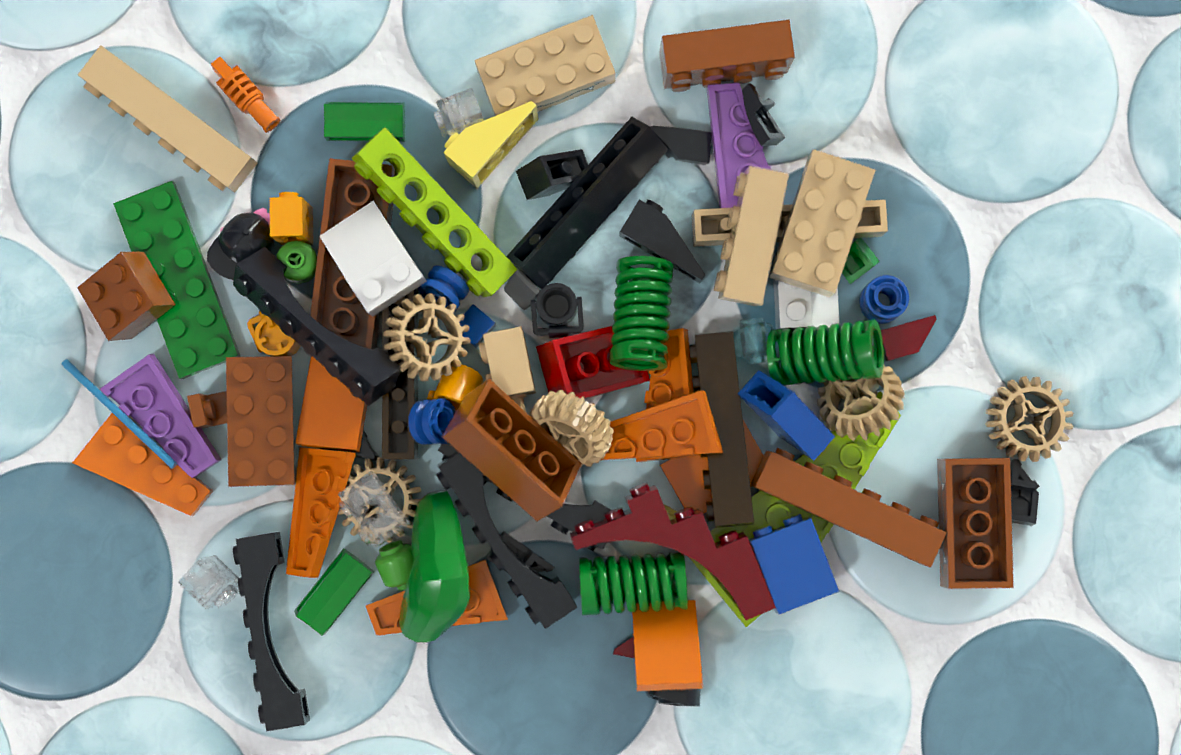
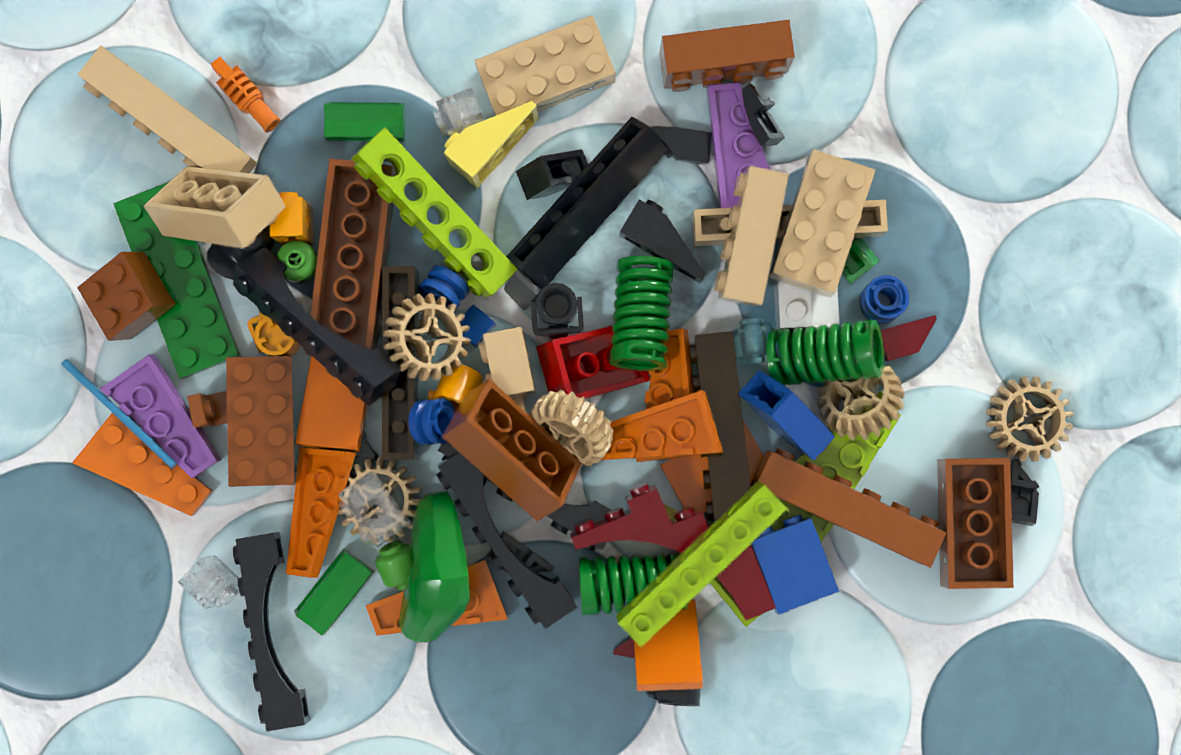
(215, 206): none -> tan brick
(372, 259): white slope -> none
(700, 563): none -> lime brick

